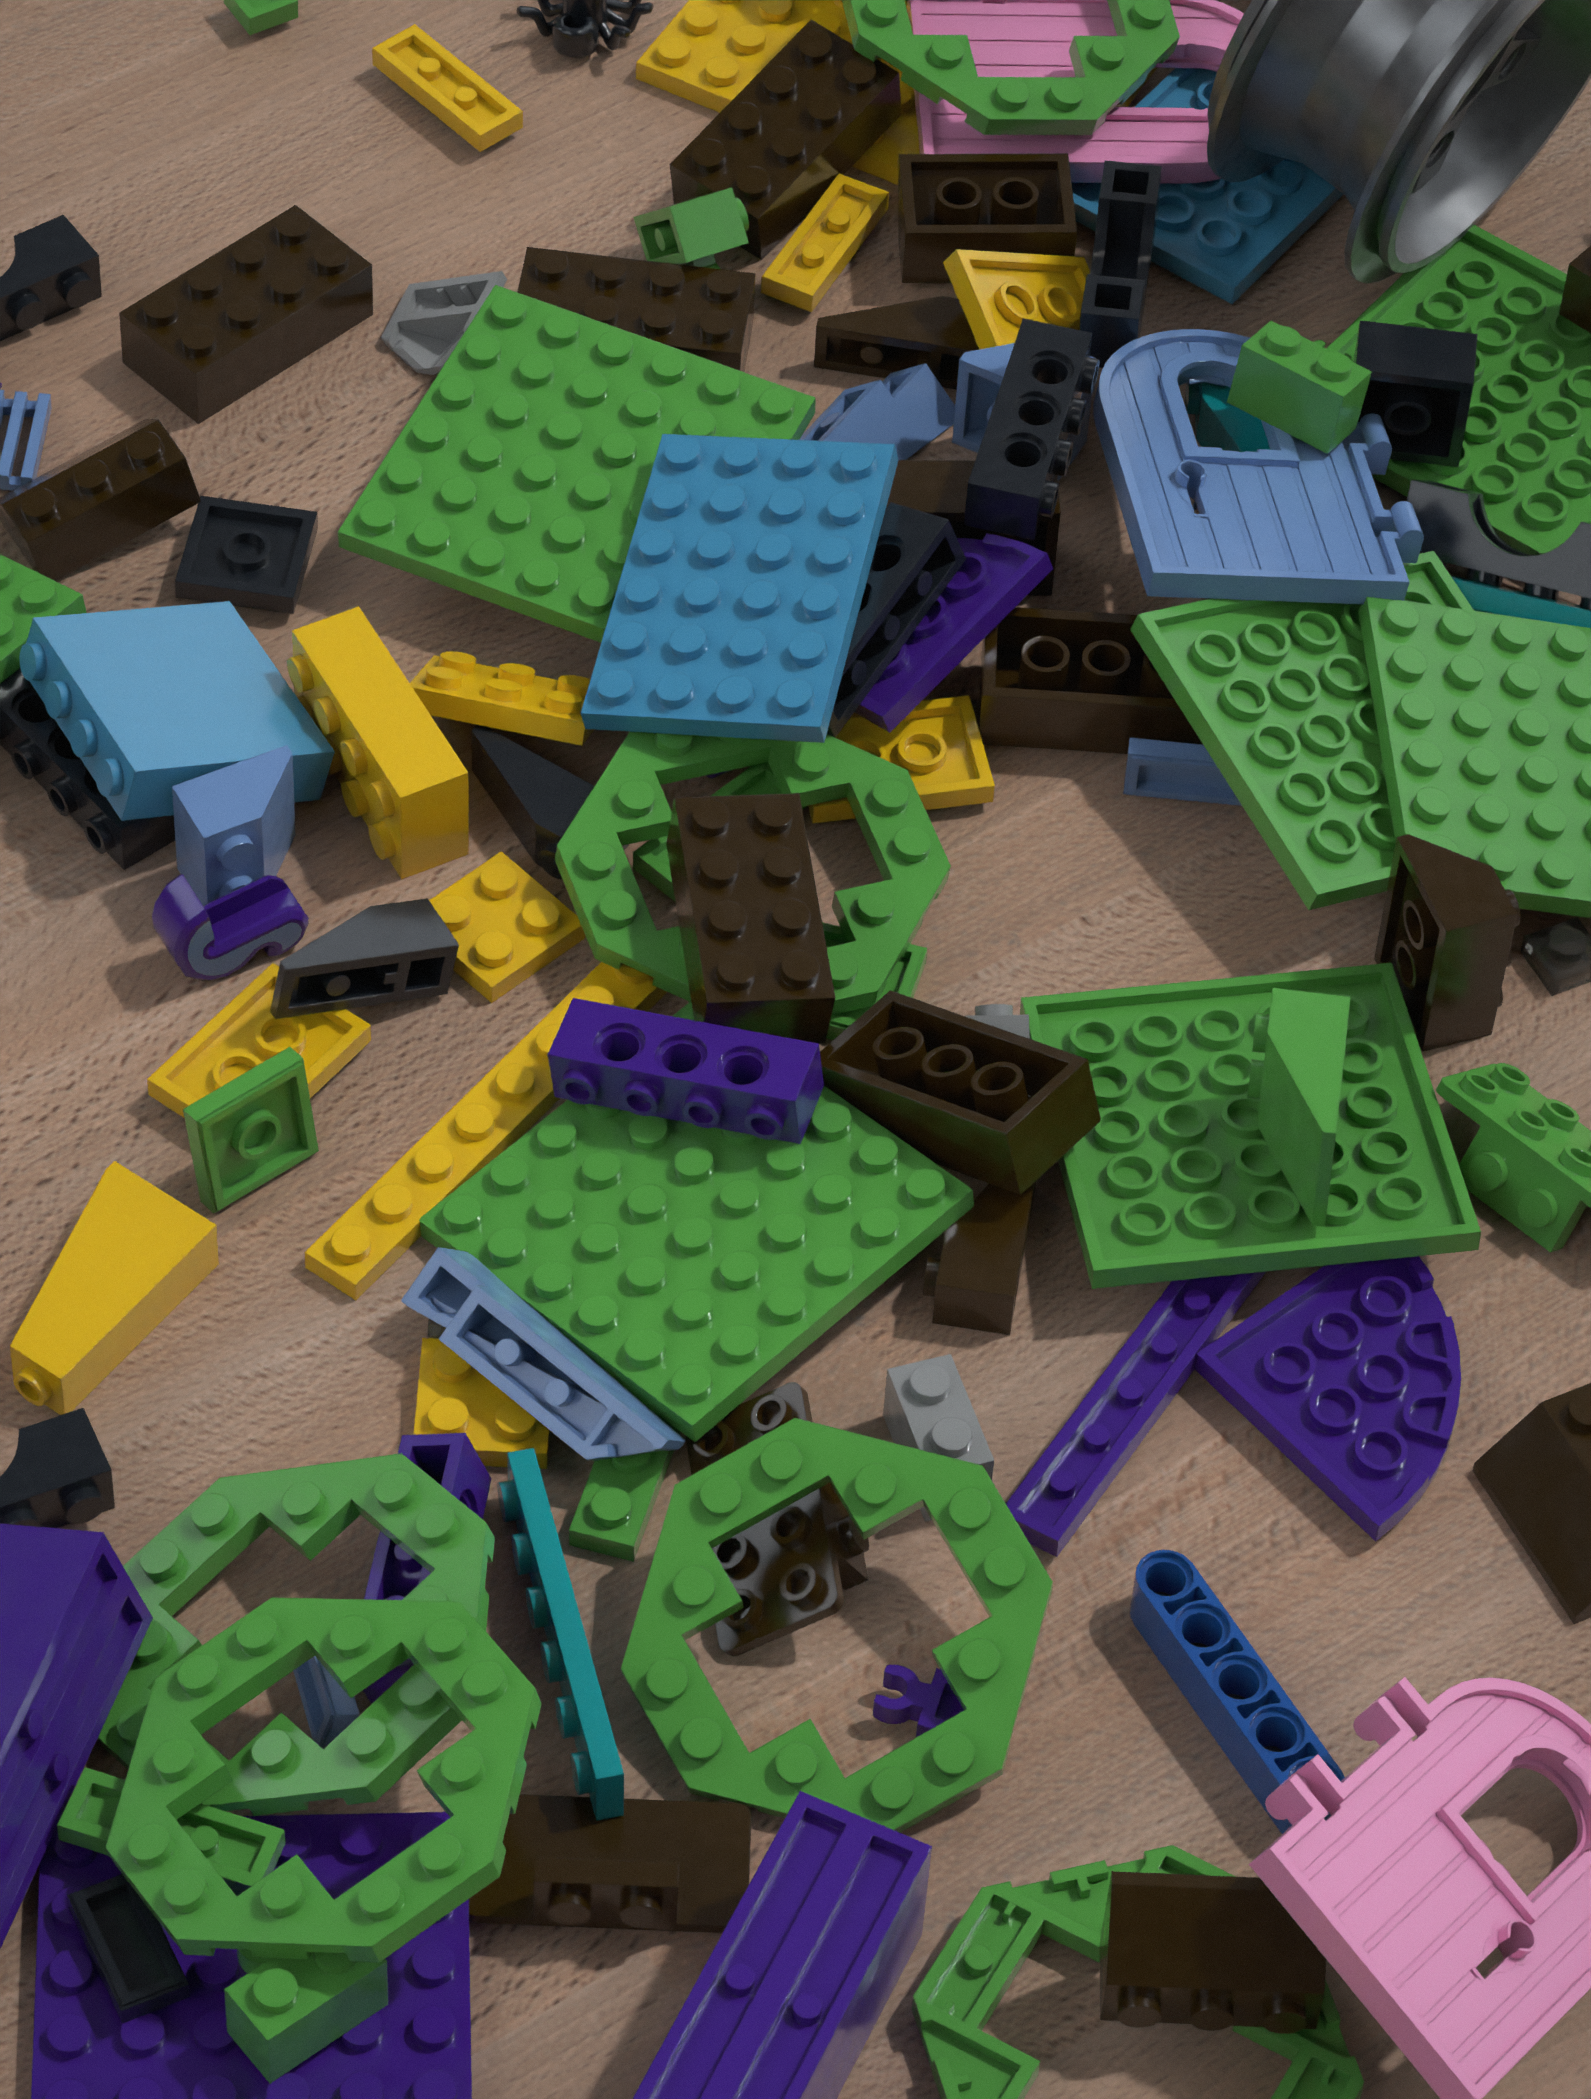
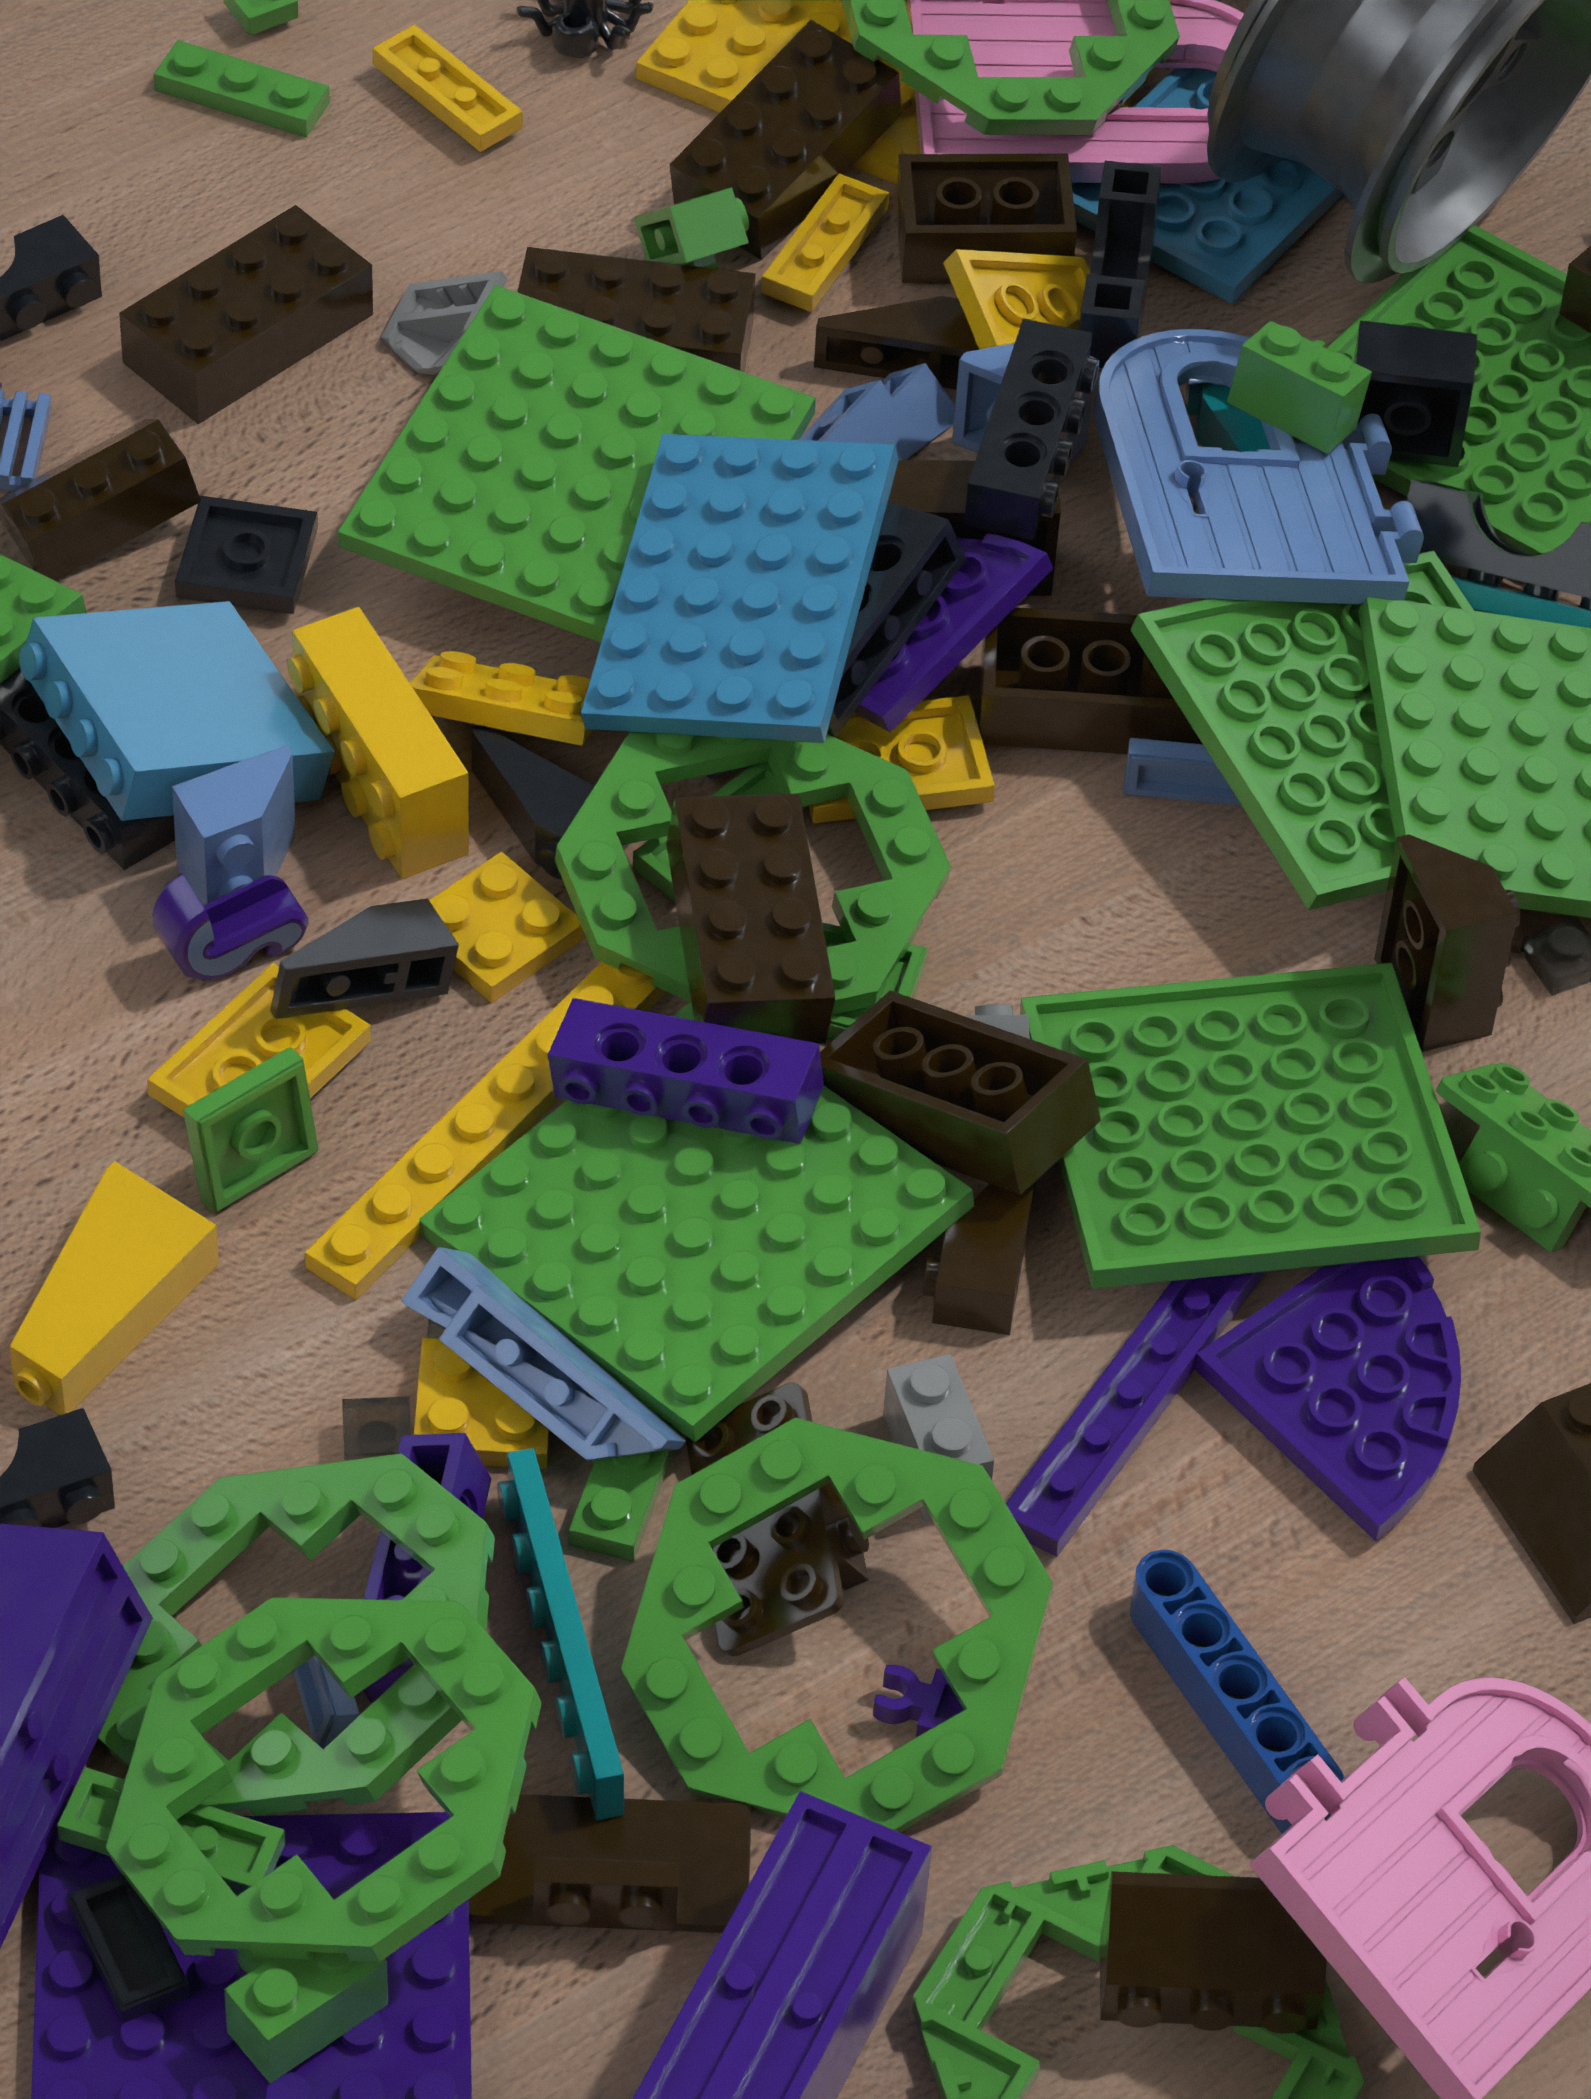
(241, 88): none -> bright green plate
(374, 1426): none -> clear smoke plate
(1301, 1088): bright green slope -> none

